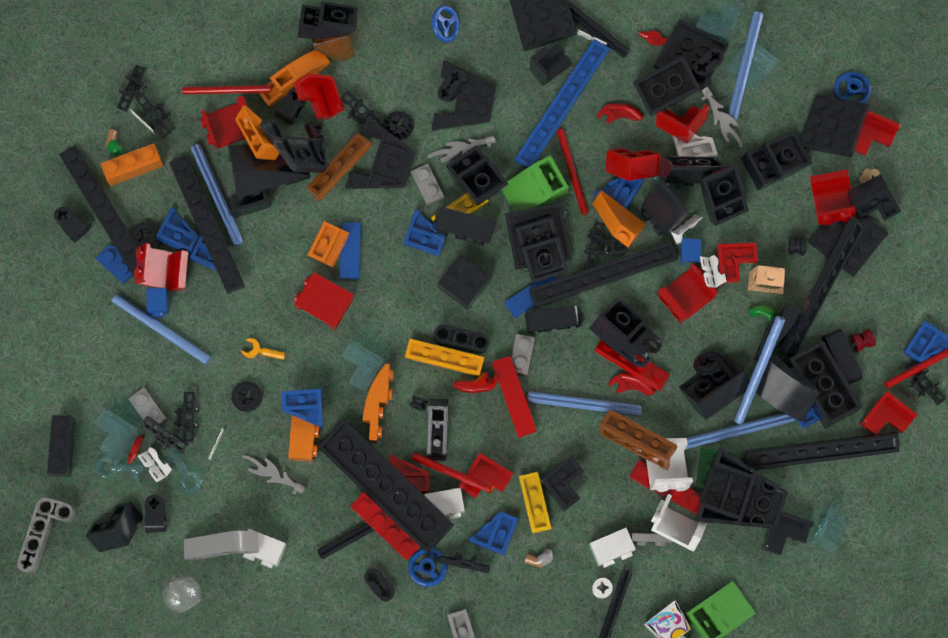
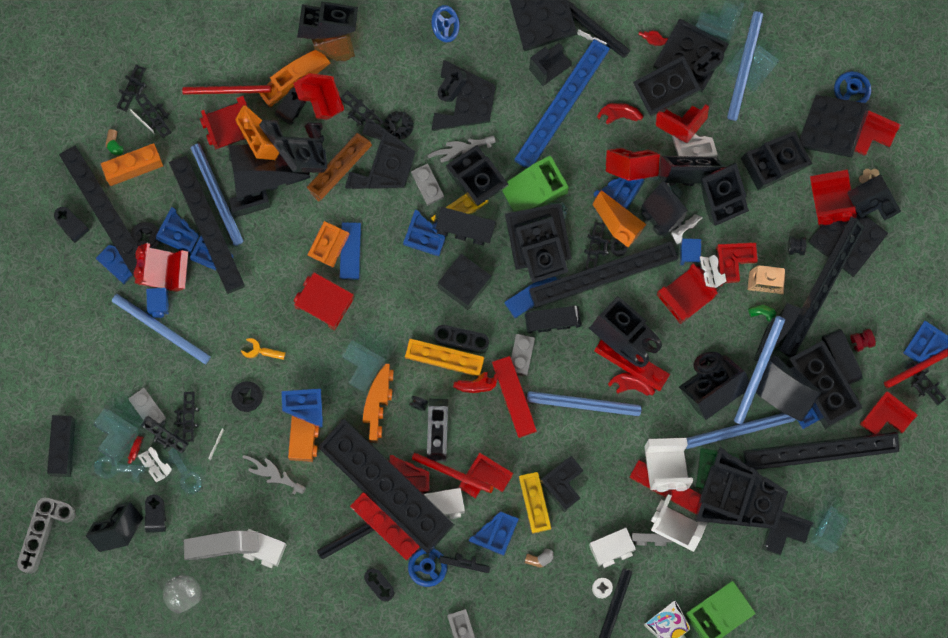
(572, 172): red axle -> none
(637, 439): dark orange fence -> none
(725, 119): light grey piece -> none

